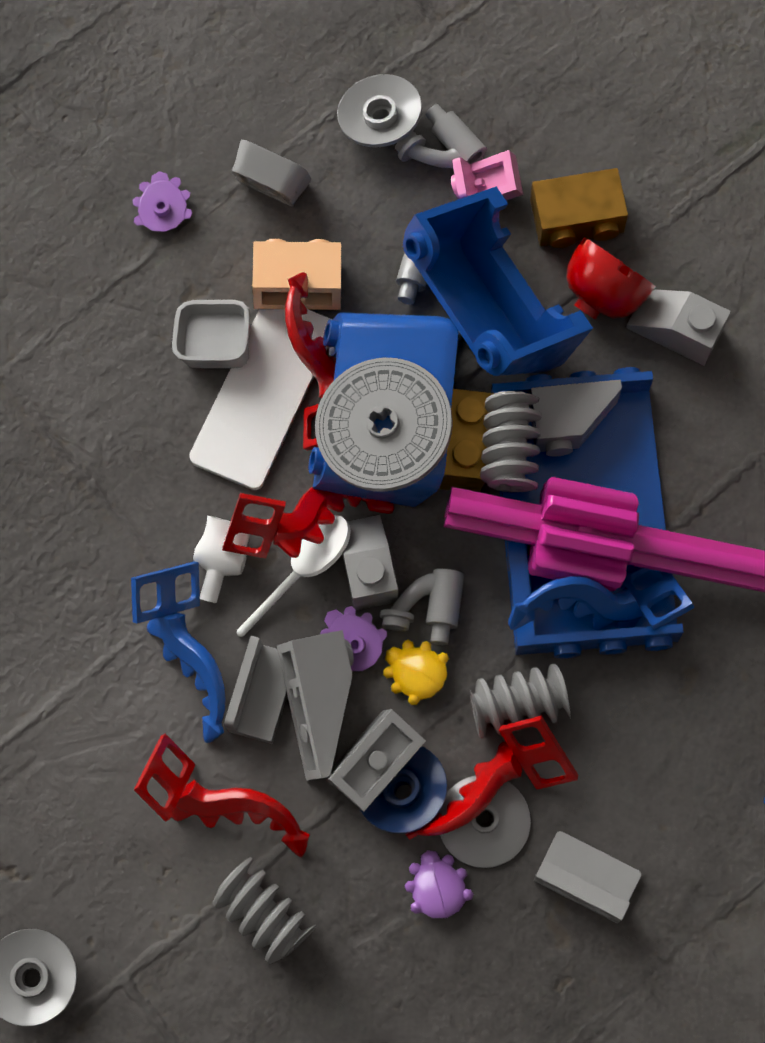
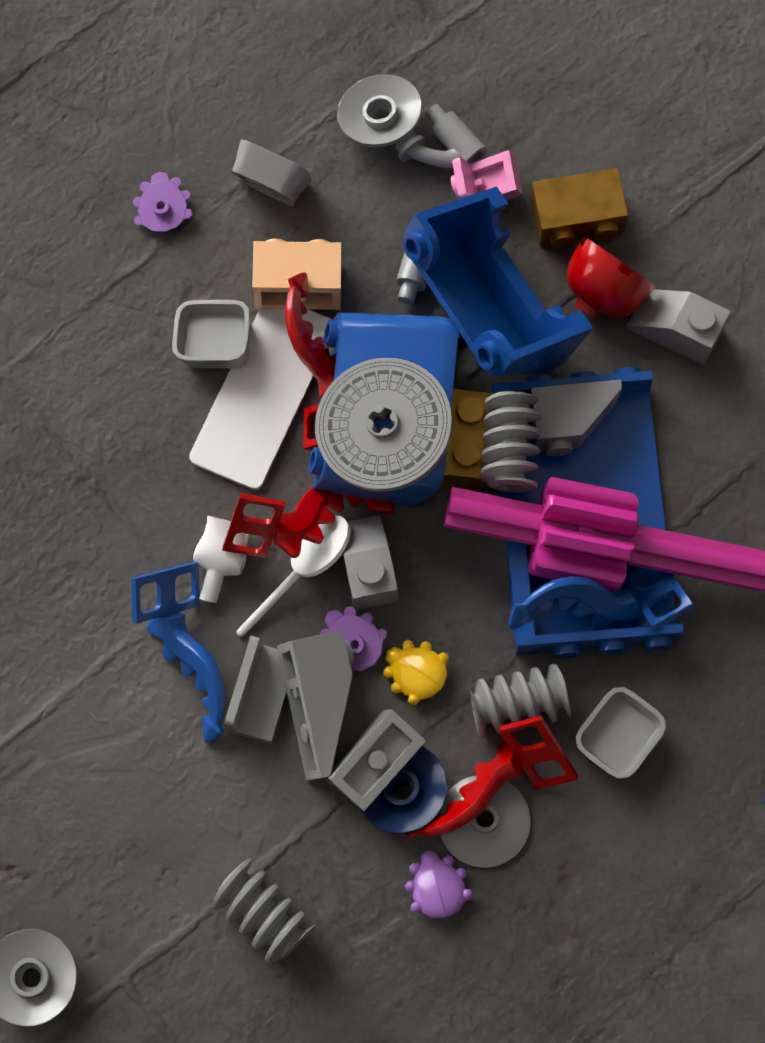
(211, 804): red piece -> none
(445, 594): light grey plant -> none
(588, 876): light grey panel -> none
(620, 732): none -> light grey piece

